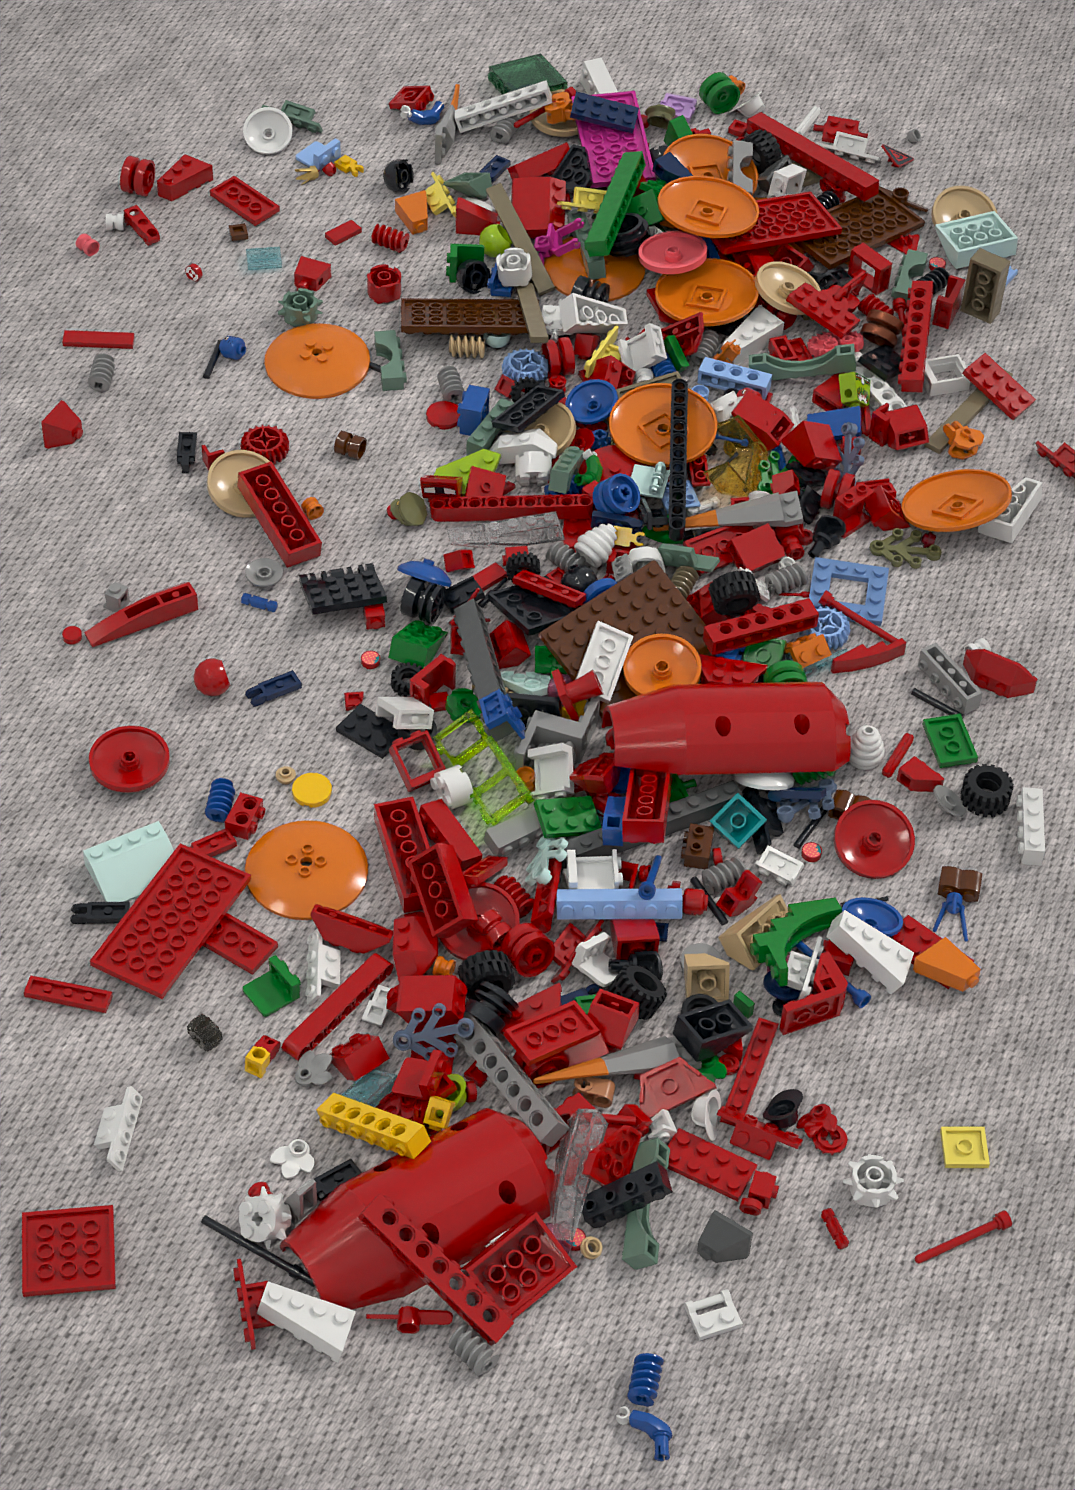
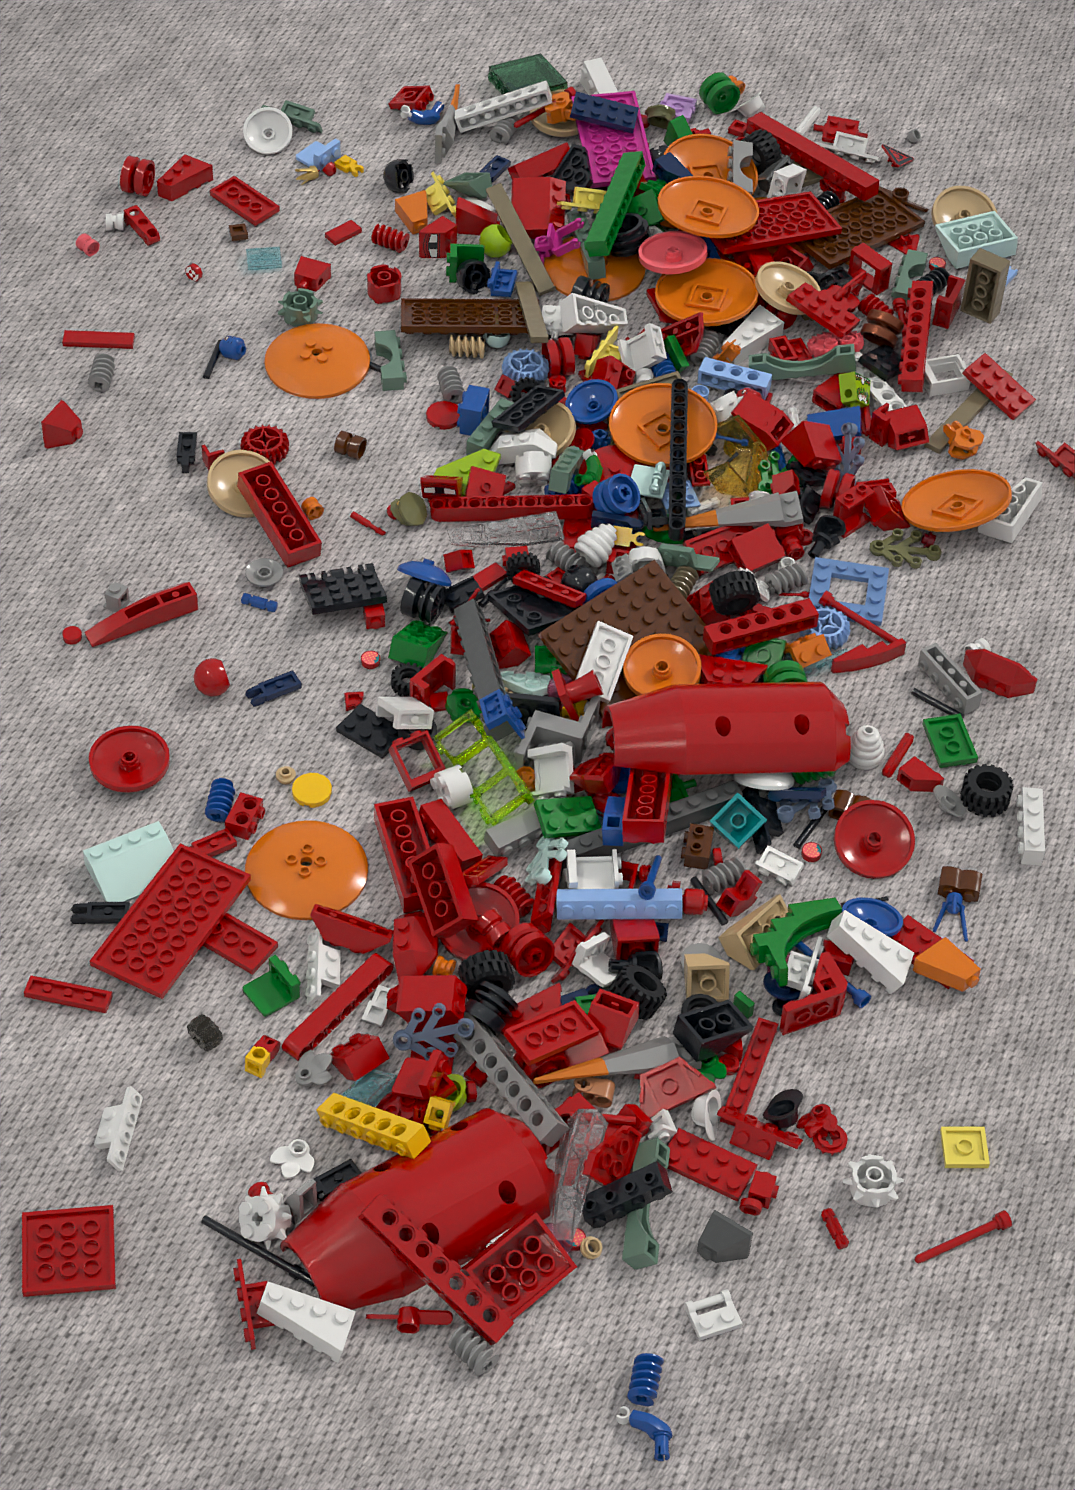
(365, 522): none -> red piece
(436, 238): none -> red slope
(514, 267): white brick -> none

